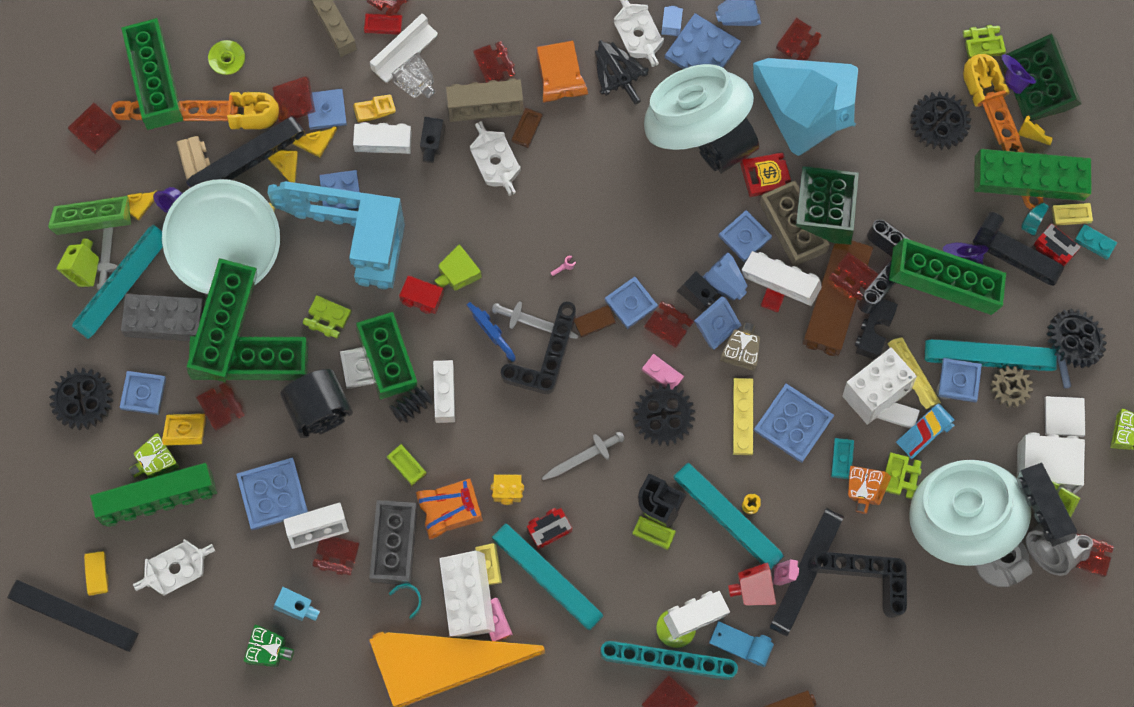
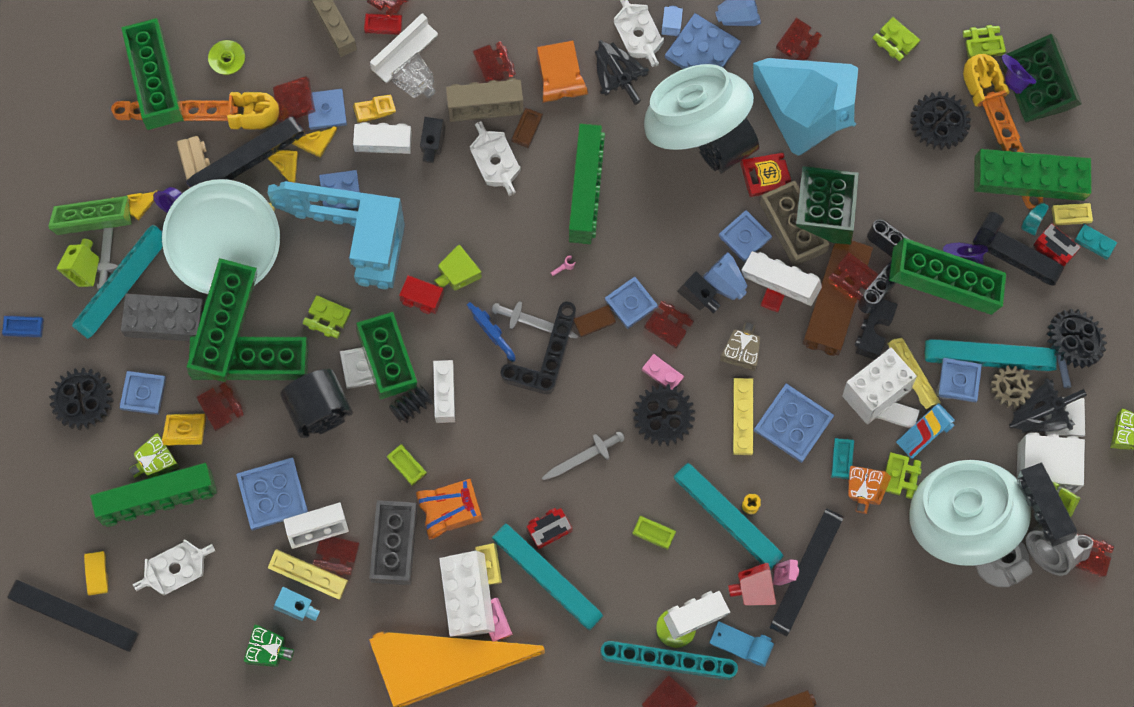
(22, 326): none -> blue tile
(94, 128): clear red plate -> none
(308, 574): none -> light yellow plate
(409, 586): teal helmet -> none
(507, 489): yellow head -> none
(586, 184): none -> green brick
(659, 500): black brick -> none
(717, 322): medium blue plate -> none
(867, 570): black beam -> none
(899, 35): none -> lime plate
(1027, 420): none -> black bar
(1034, 132): yellow tile -> none

